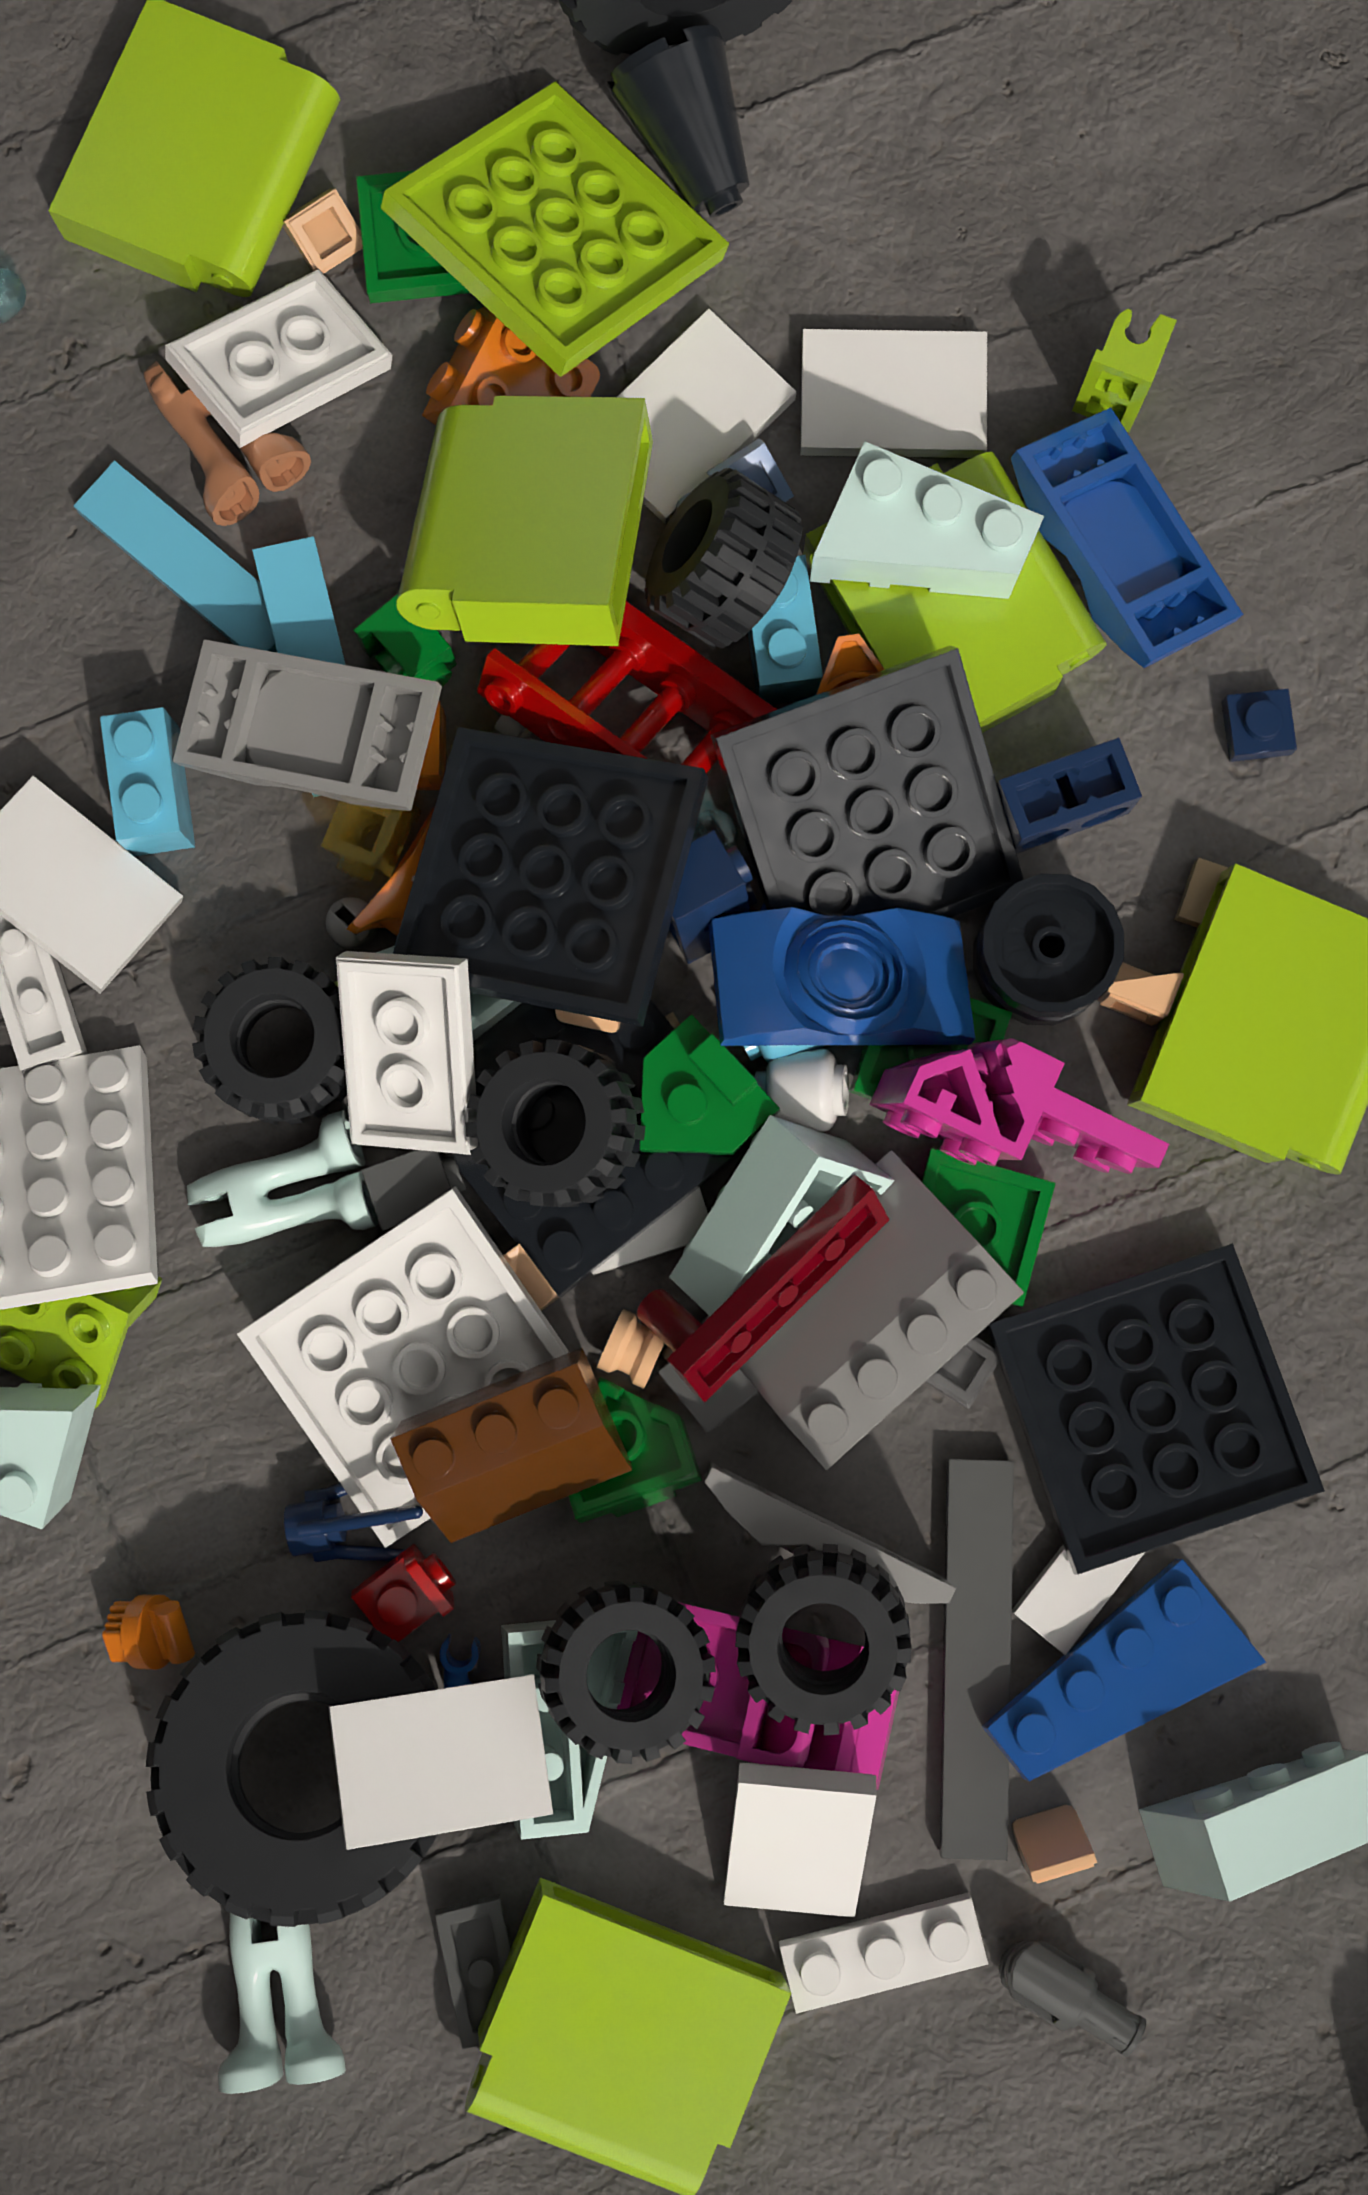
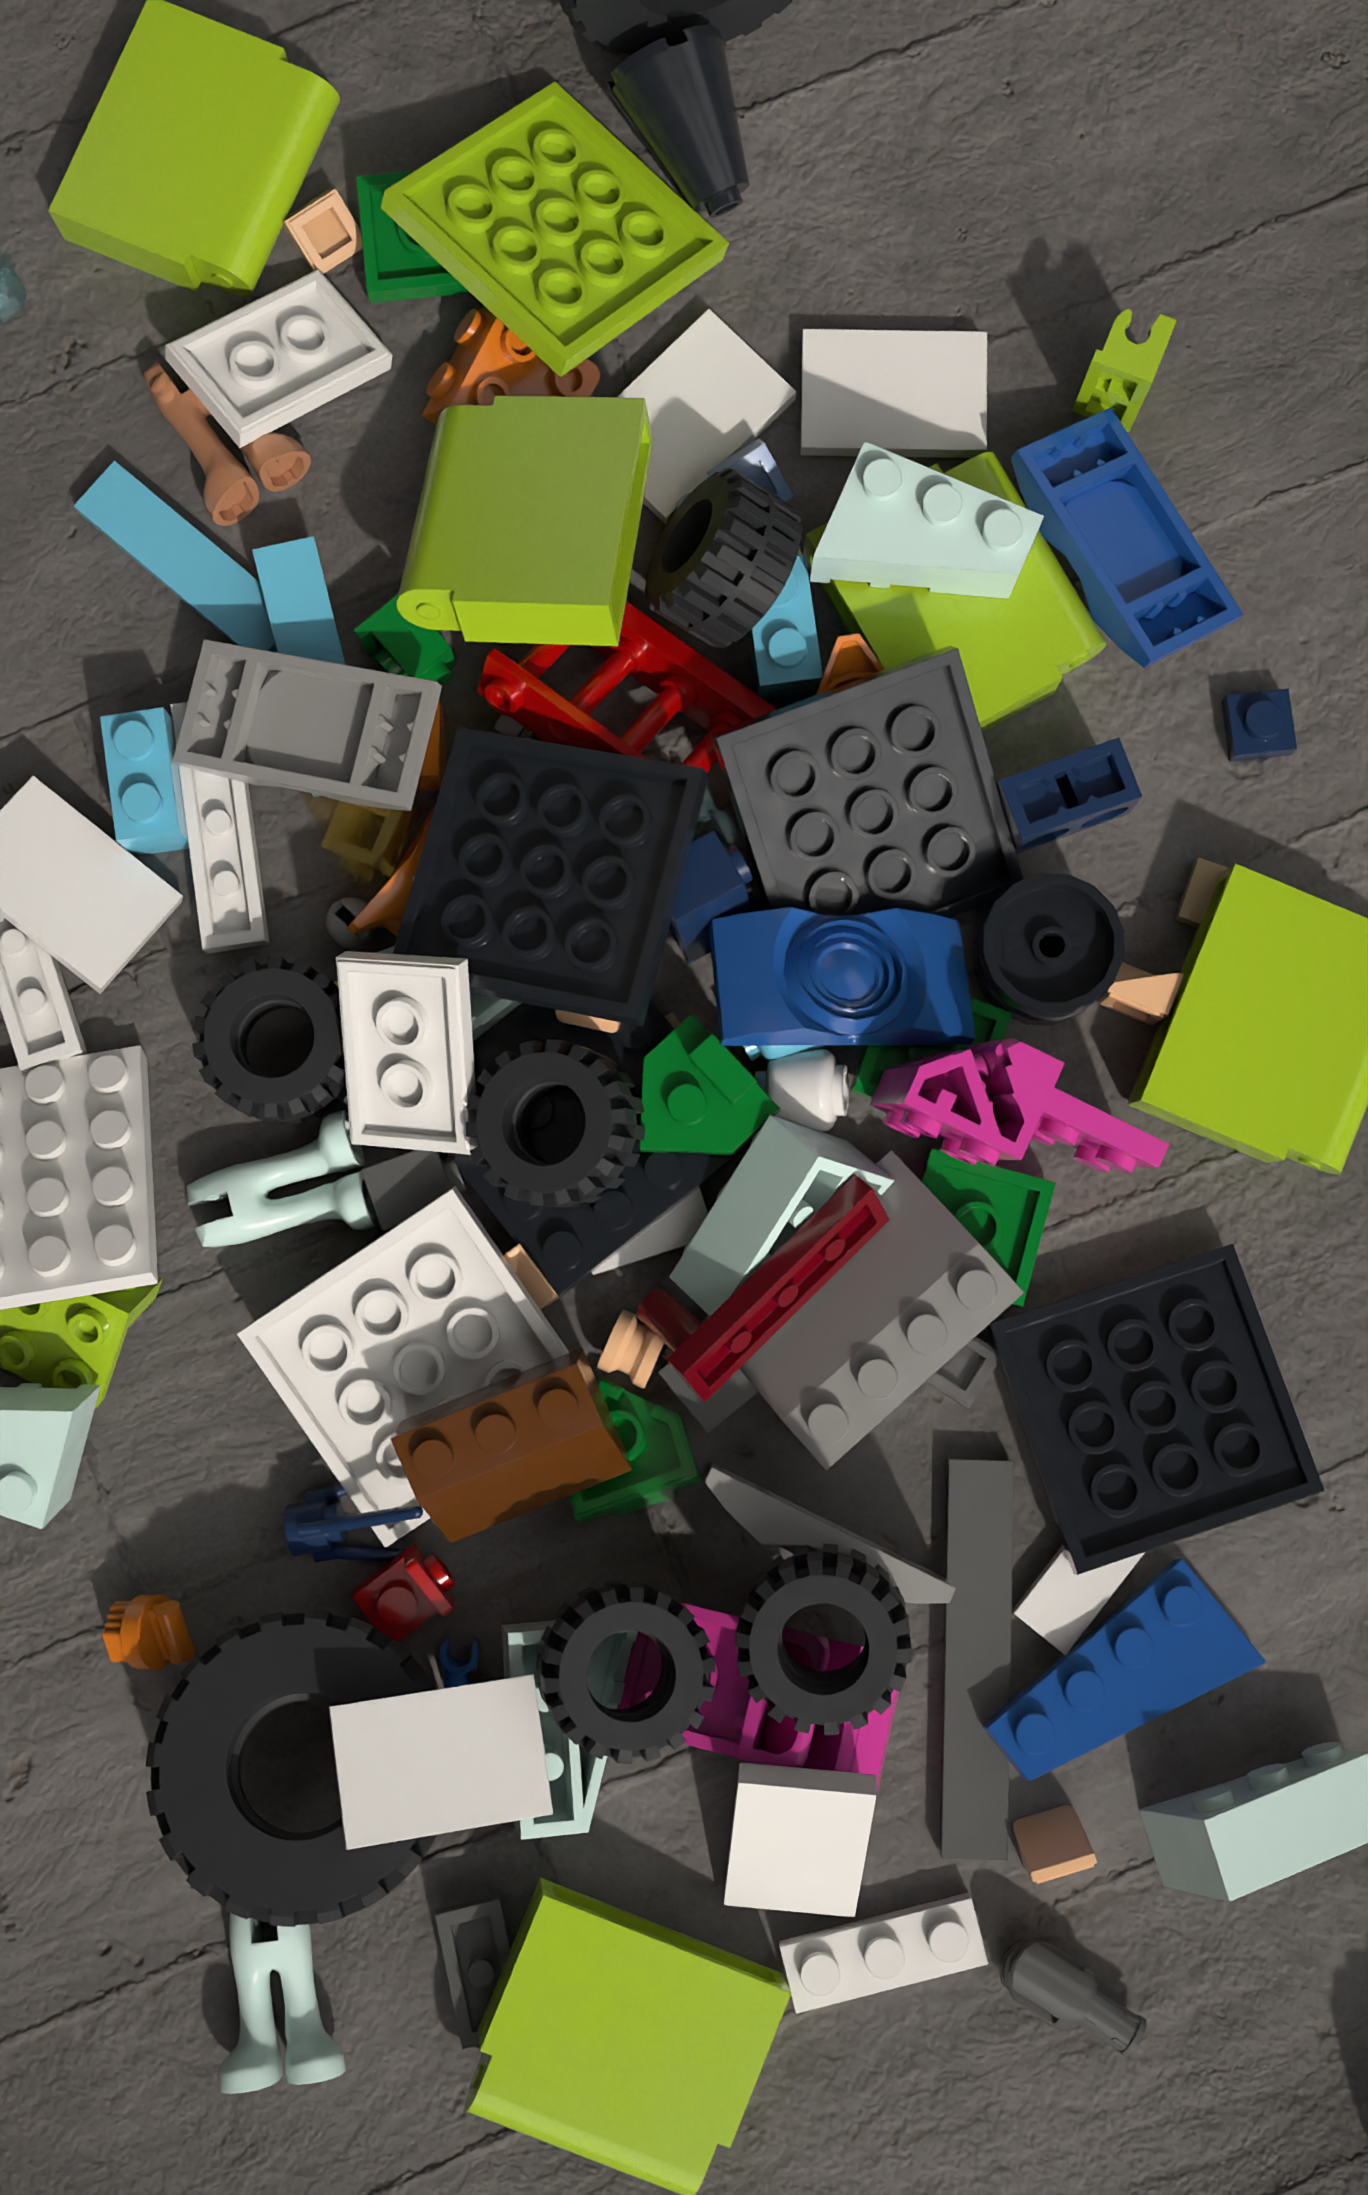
(222, 857): none -> white plate

